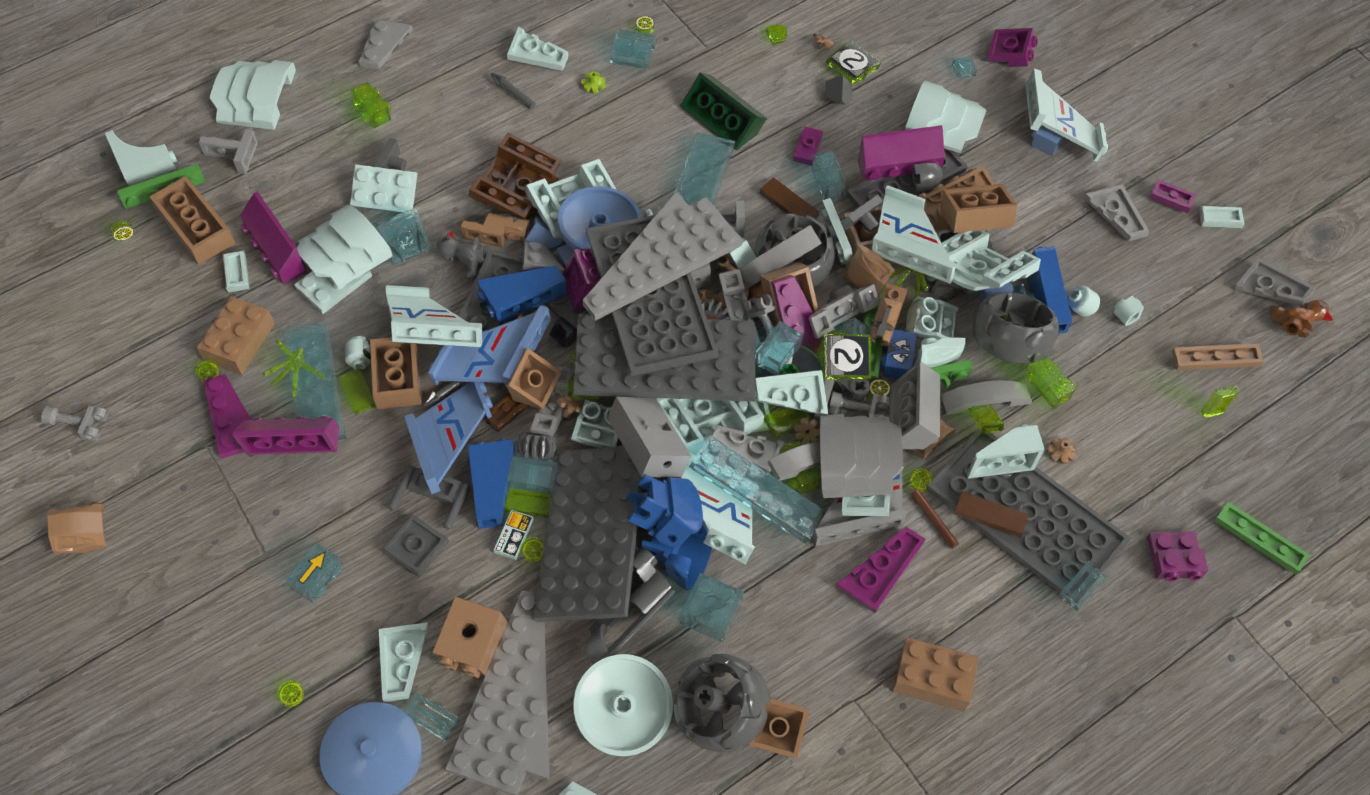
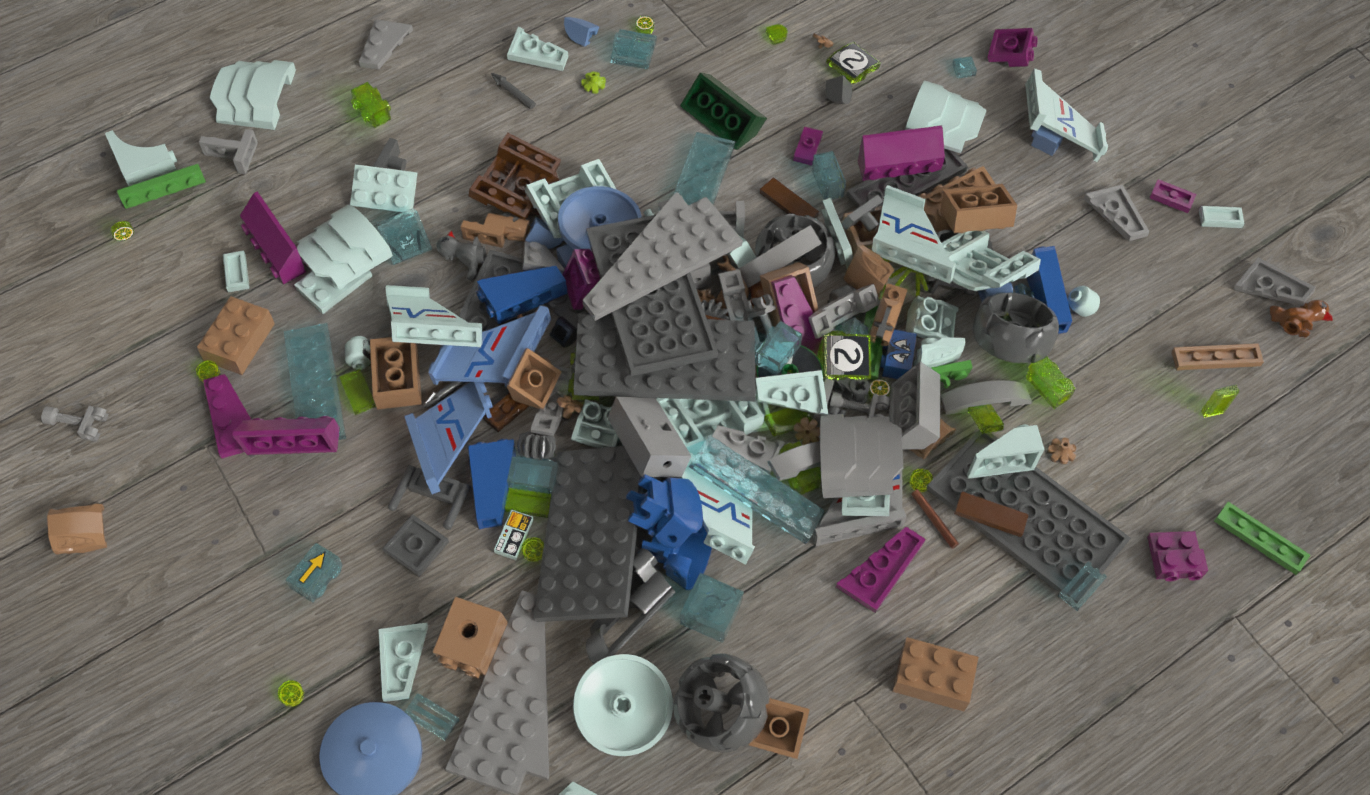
(192, 220): medium nougat brick -> none
(293, 363): clear neon green plant -> none
(580, 30): none -> medium blue brick
(926, 176): dark grey brick -> none
(1128, 310): light aqua plate -> none

